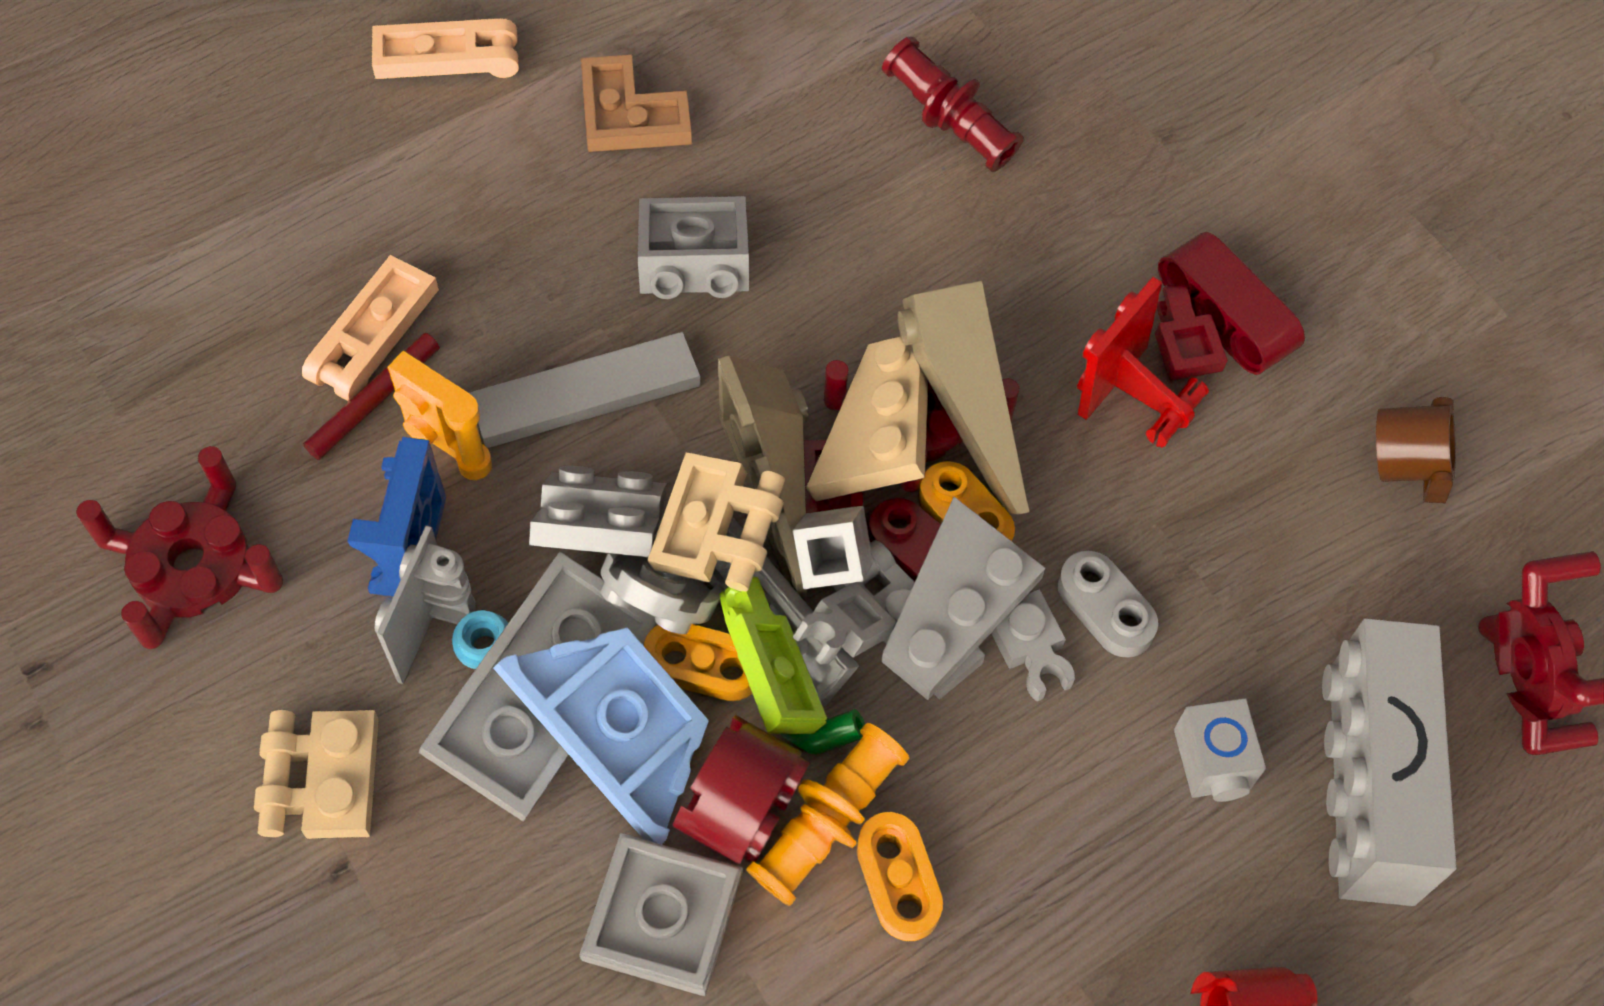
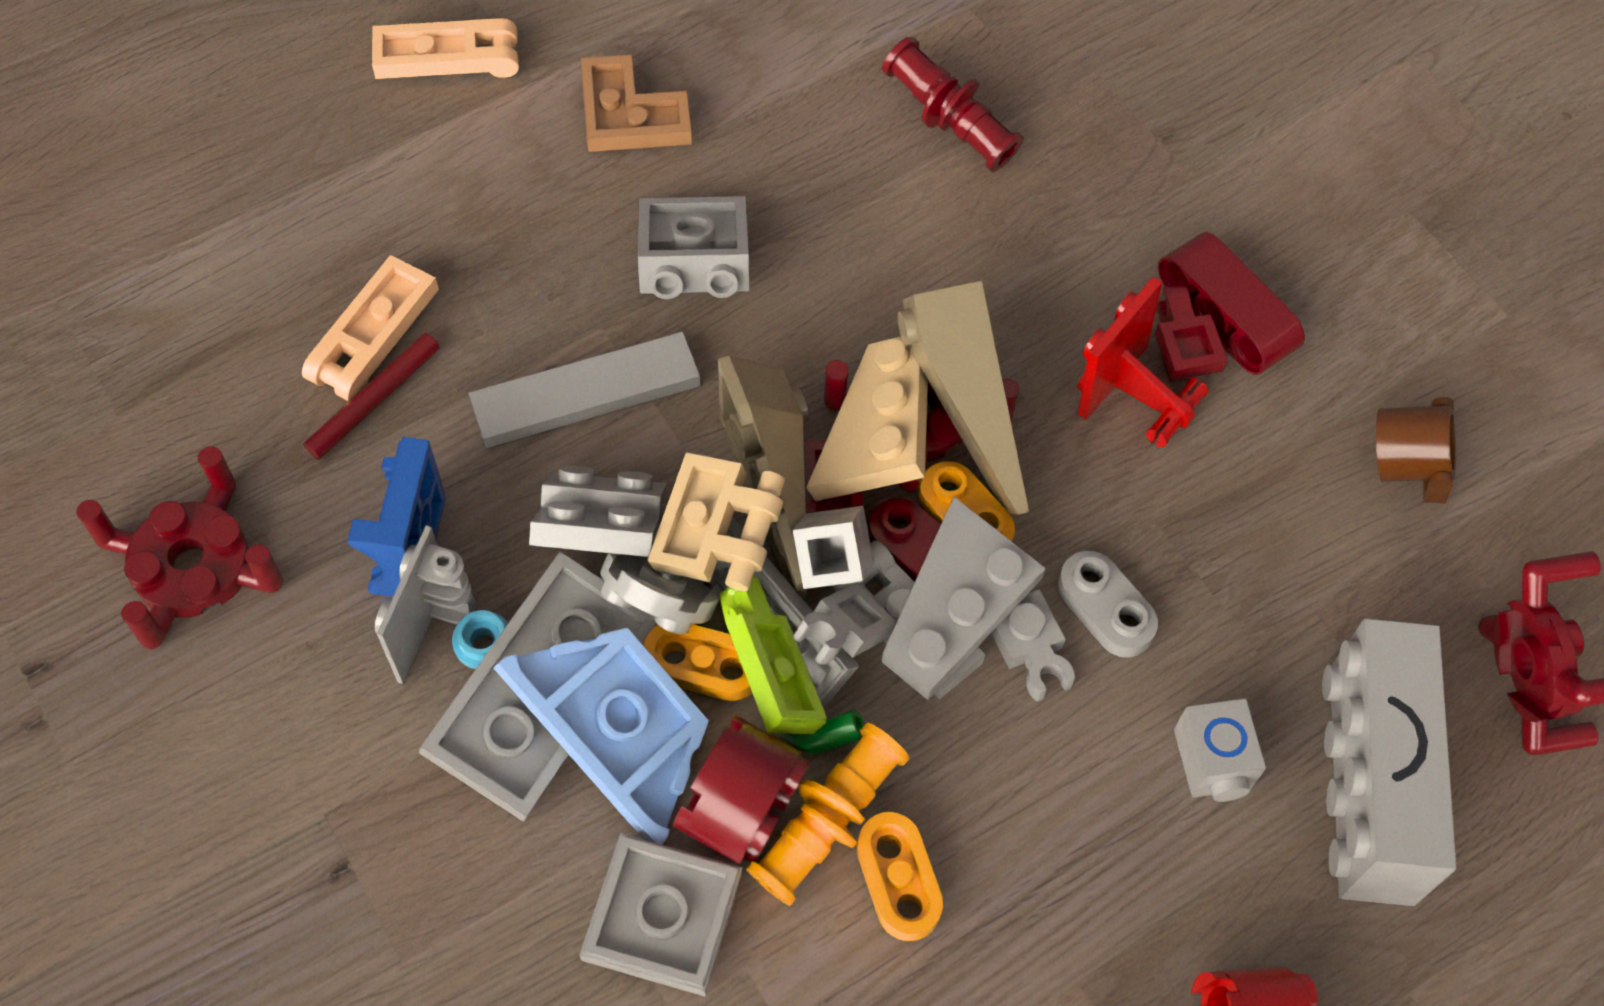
(337, 778): tan plate -> none
(440, 413): light orange plate -> none

